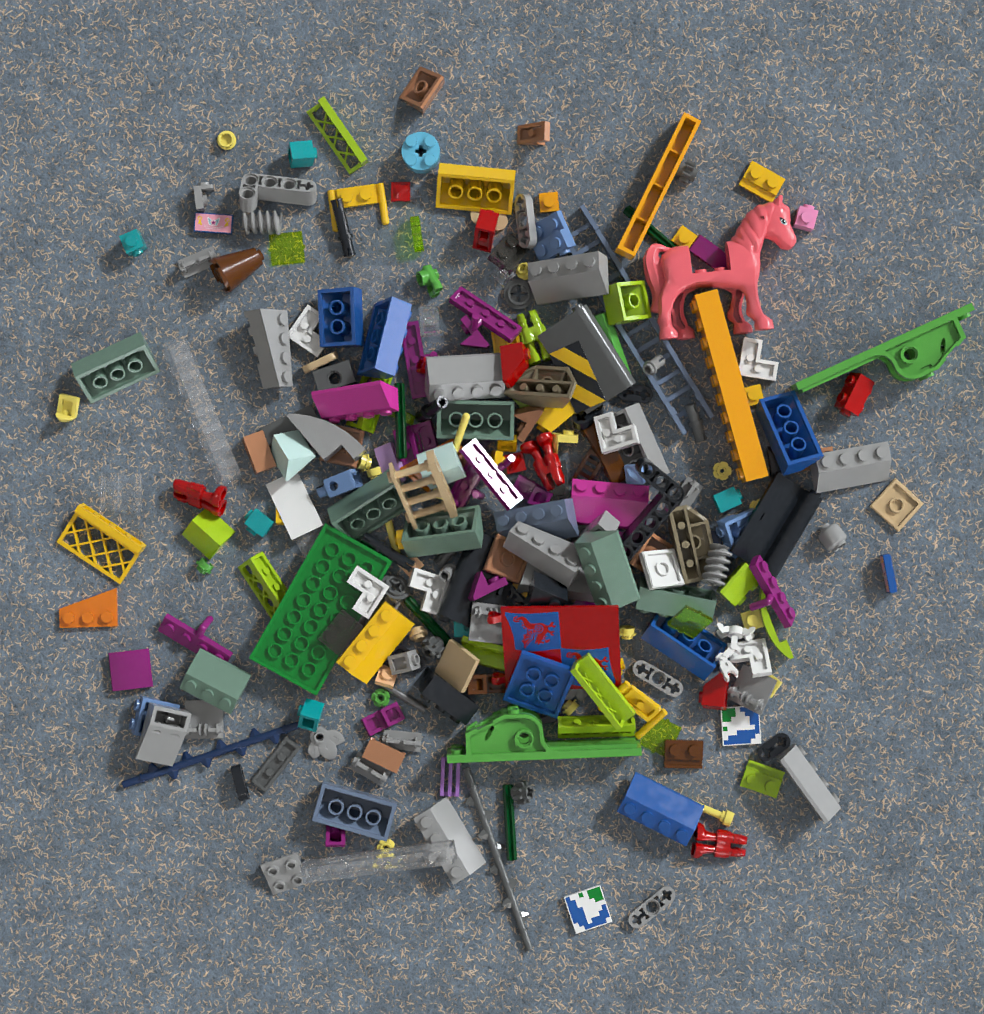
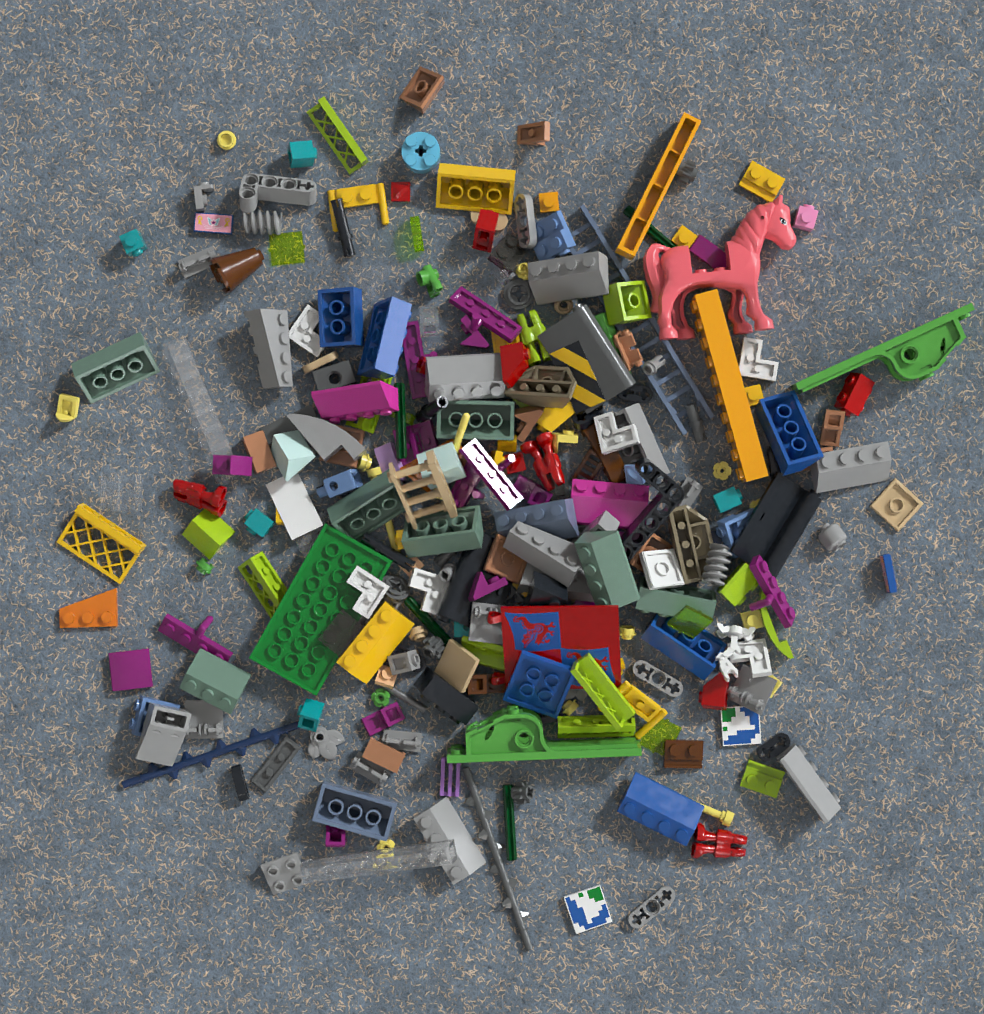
(232, 465): none -> magenta slope
(566, 310): none -> tan plate
(624, 341): none -> nougat hinge
(832, 427): none -> nougat slope

